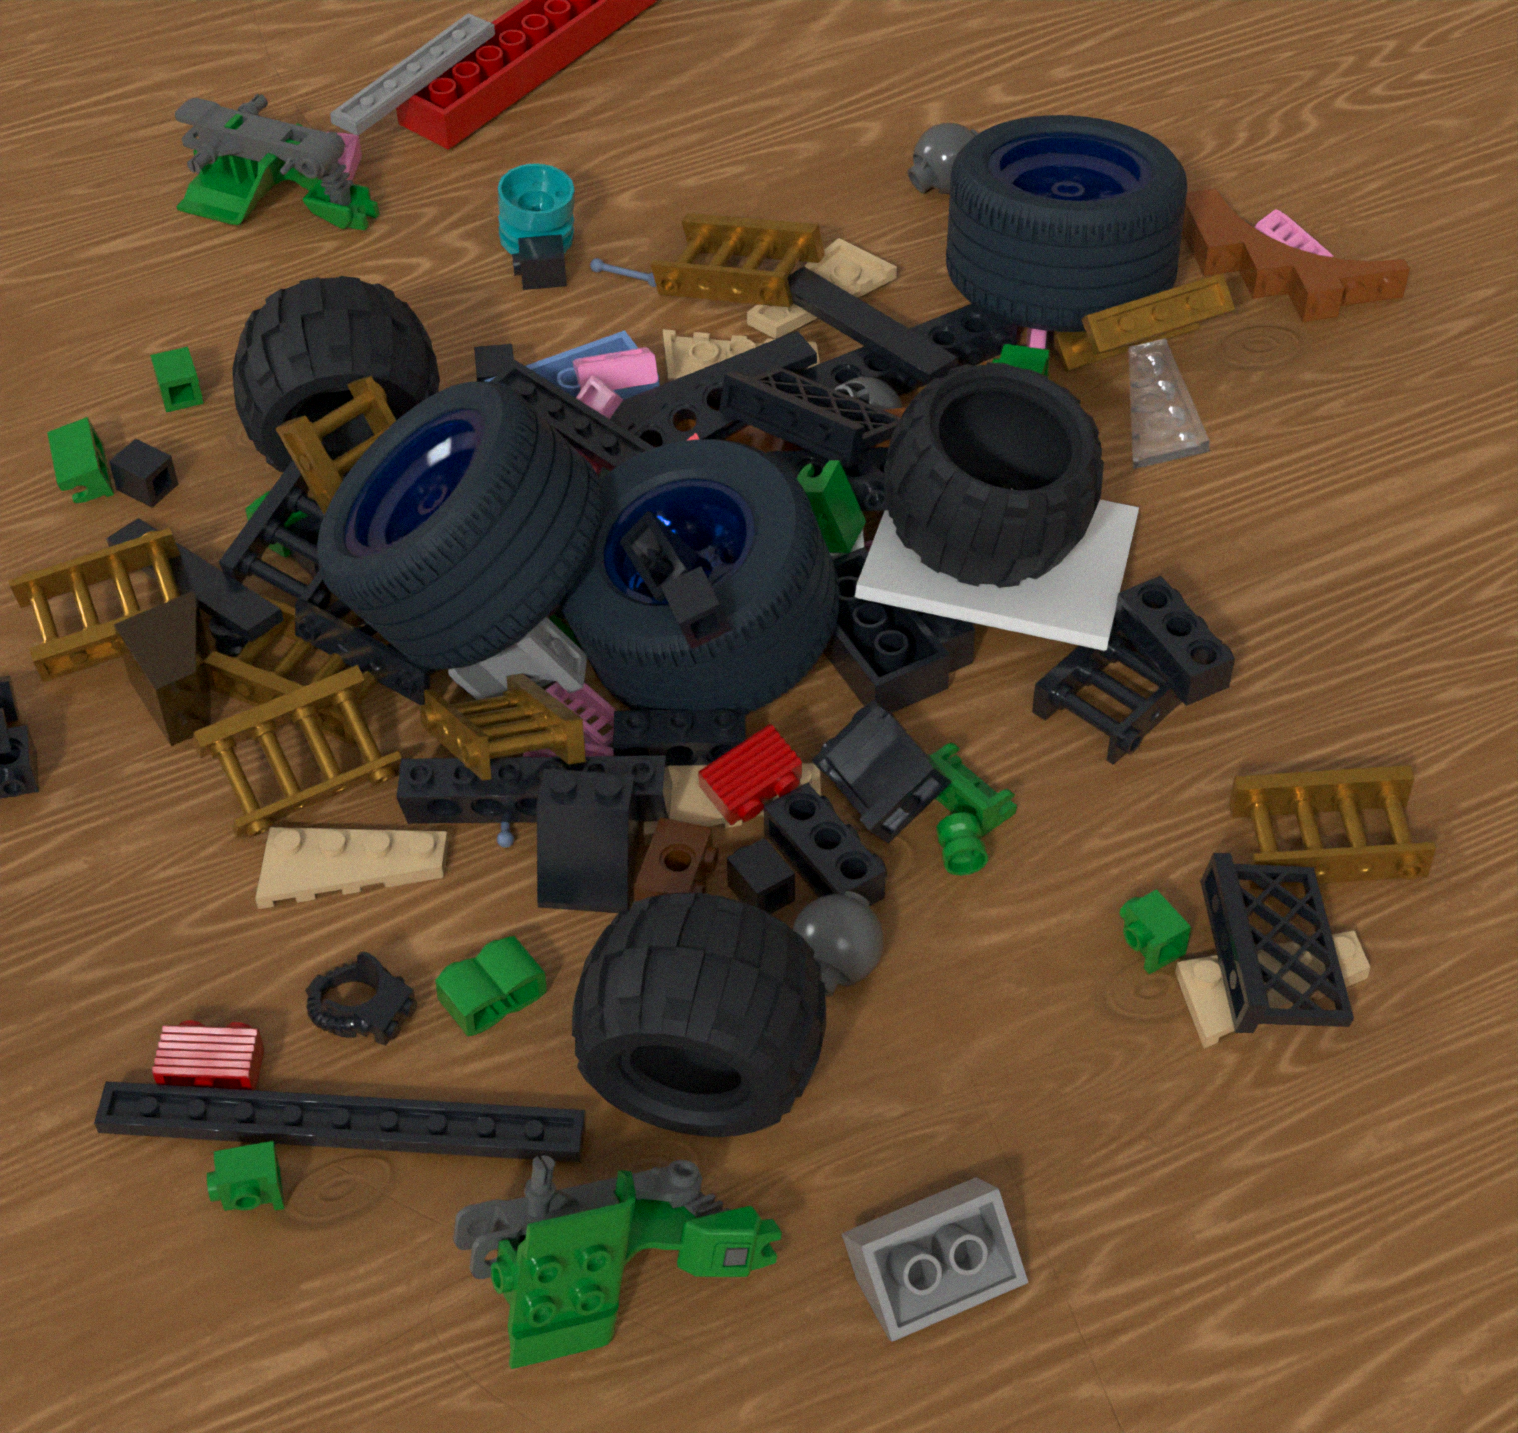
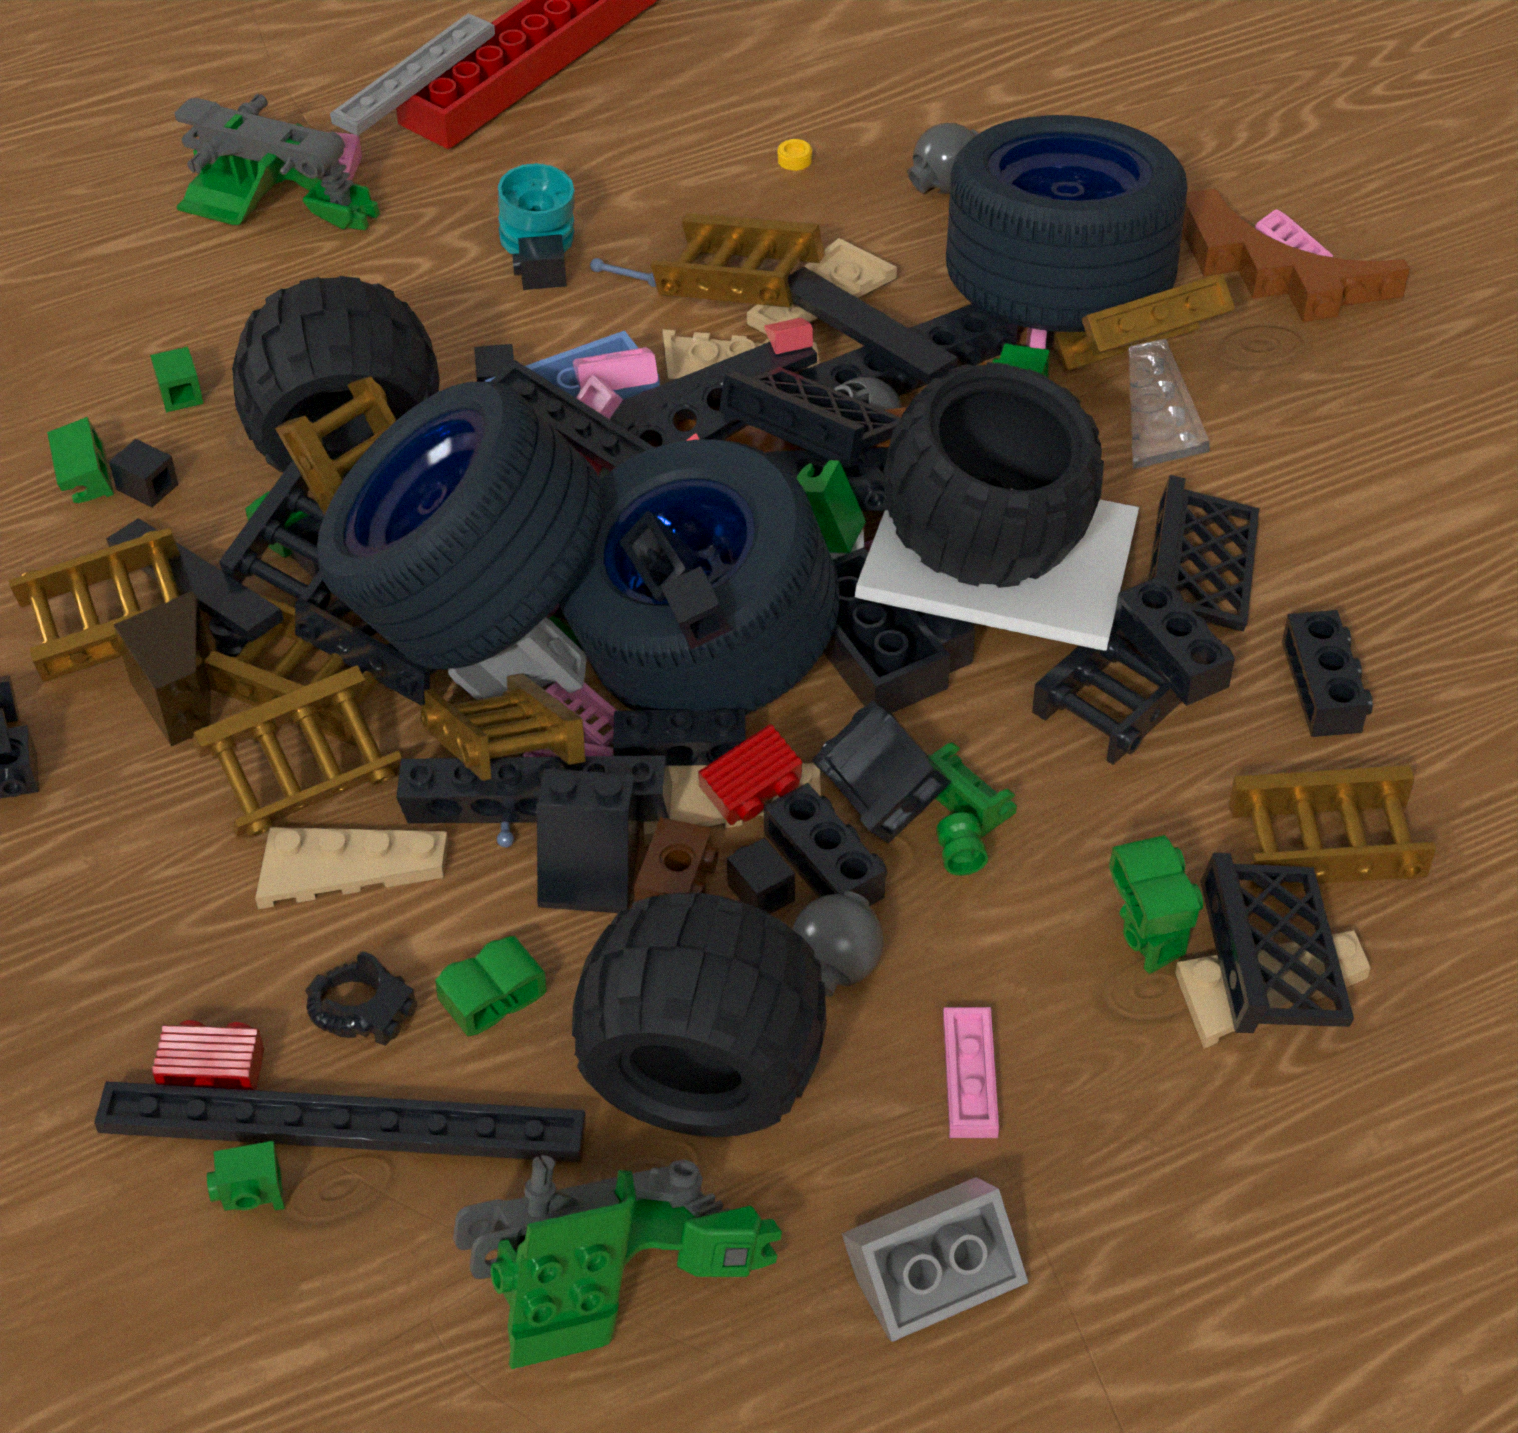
(790, 335): none -> coral slope
(794, 154): none -> yellow tile
(970, 1072): none -> bright pink tile
(1155, 886): none -> green brick
(1170, 541): none -> black fence
(1326, 673): none -> black brick

